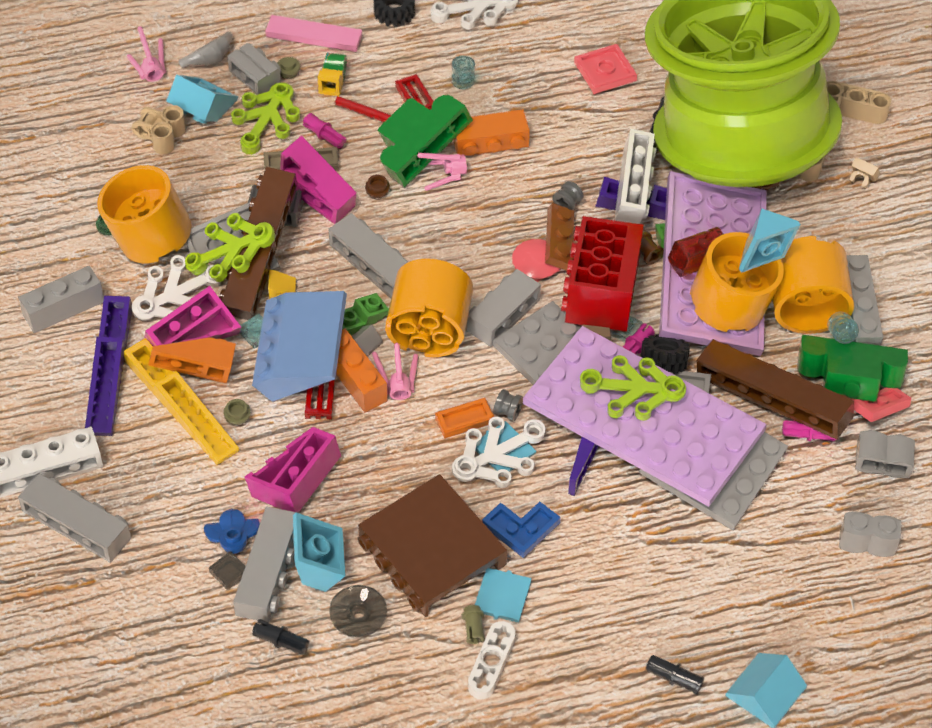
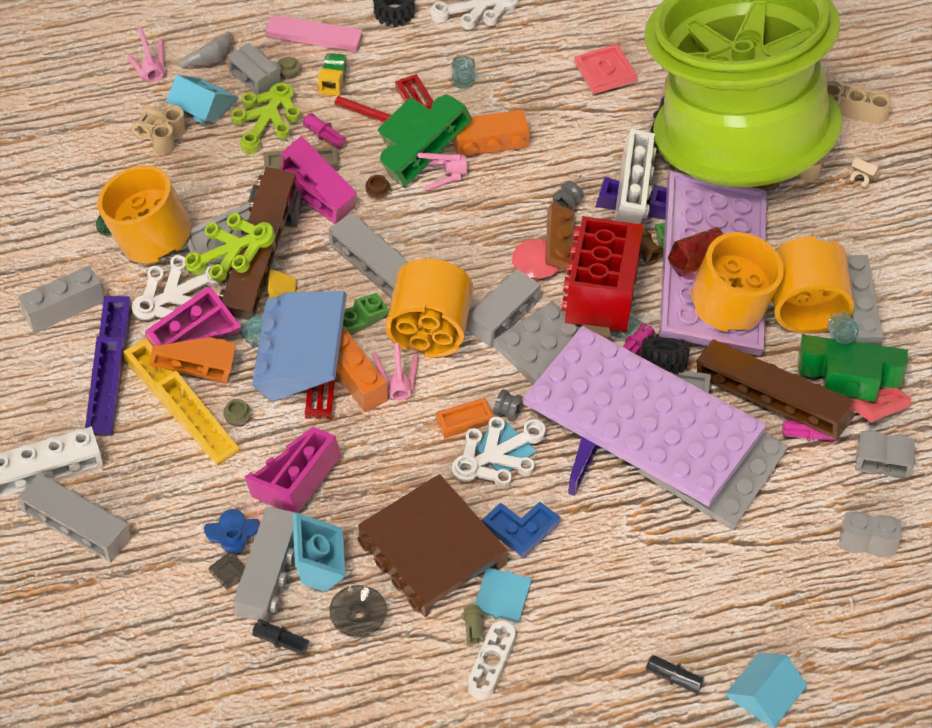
(367, 339): light grey slope -> none
(636, 386): lime plant -> none
(768, 239): medium azure slope -> none

